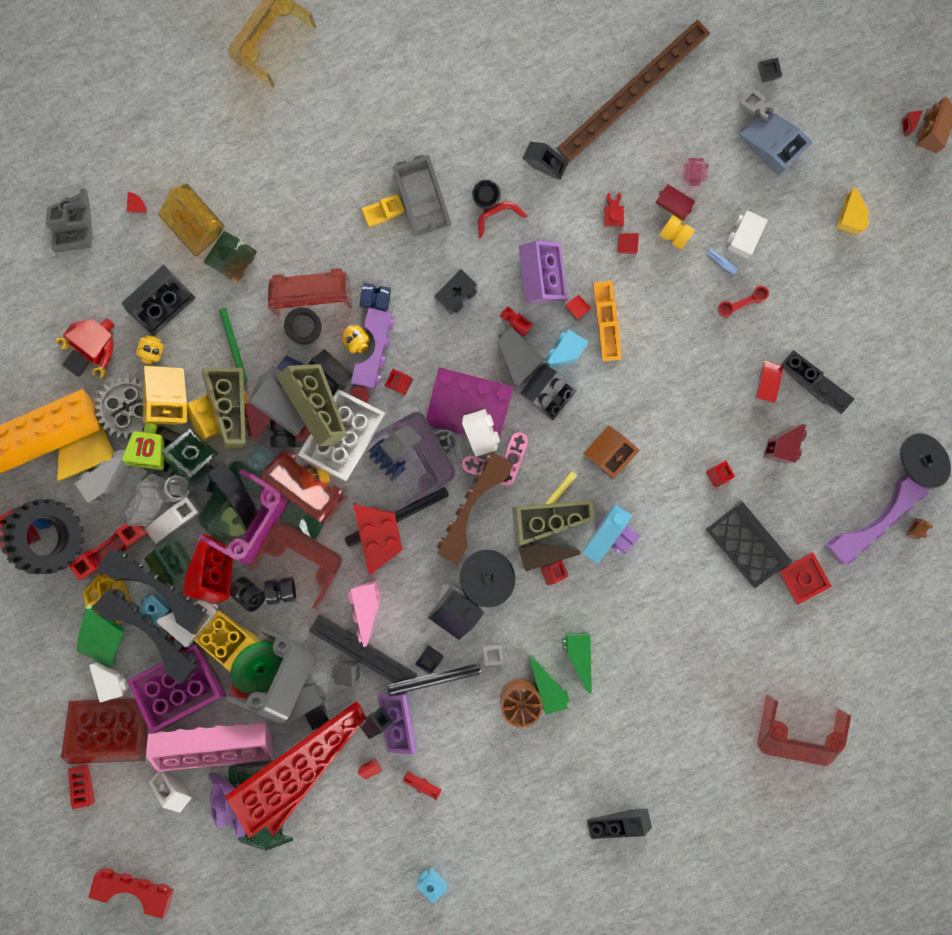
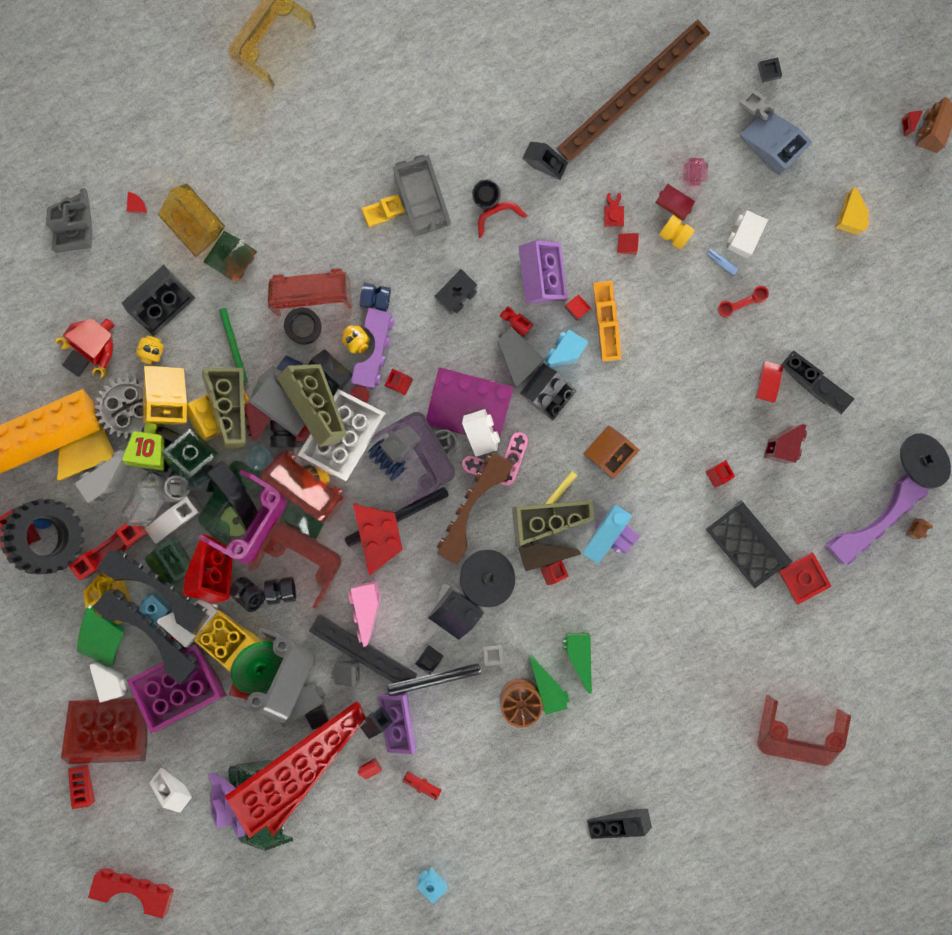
(210, 746): bright pink brick -> none

